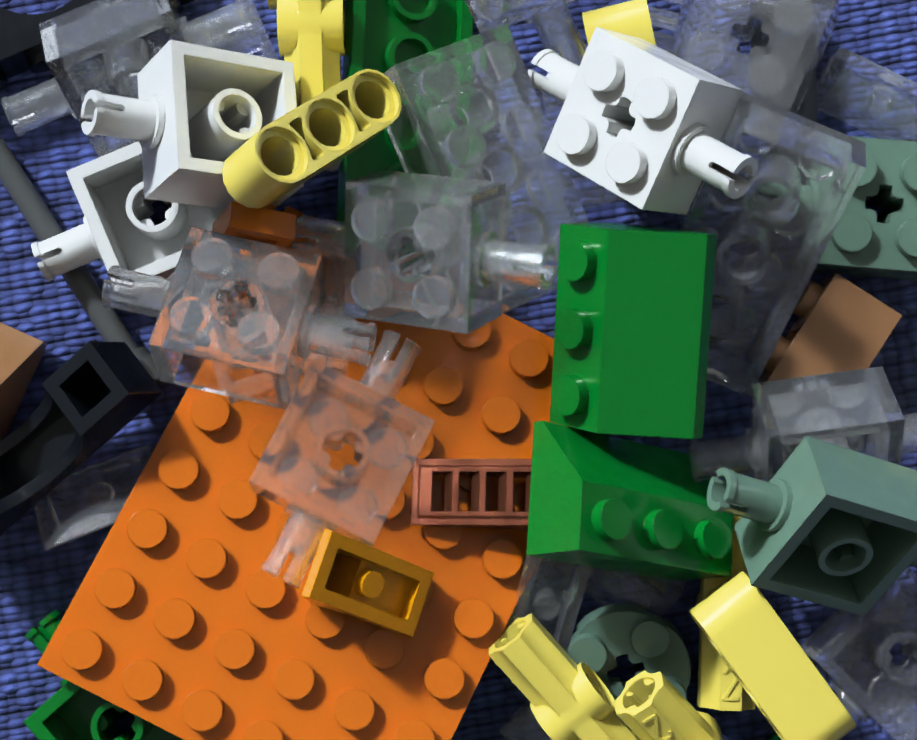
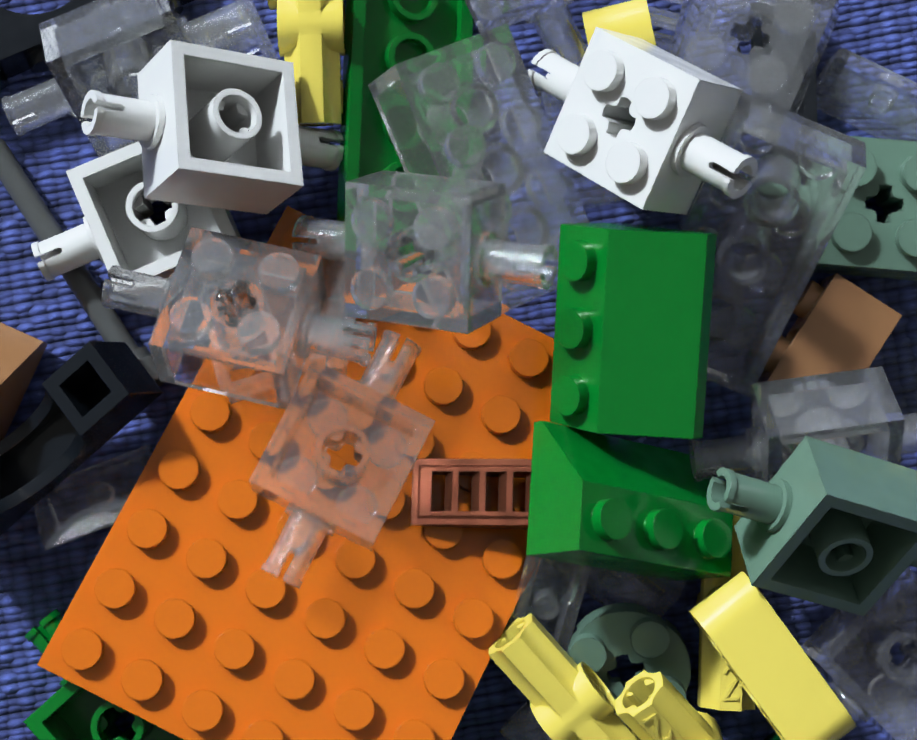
(256, 224): orange plate -> none
(311, 138): light yellow beam -> none
(367, 583): light orange slope -> none

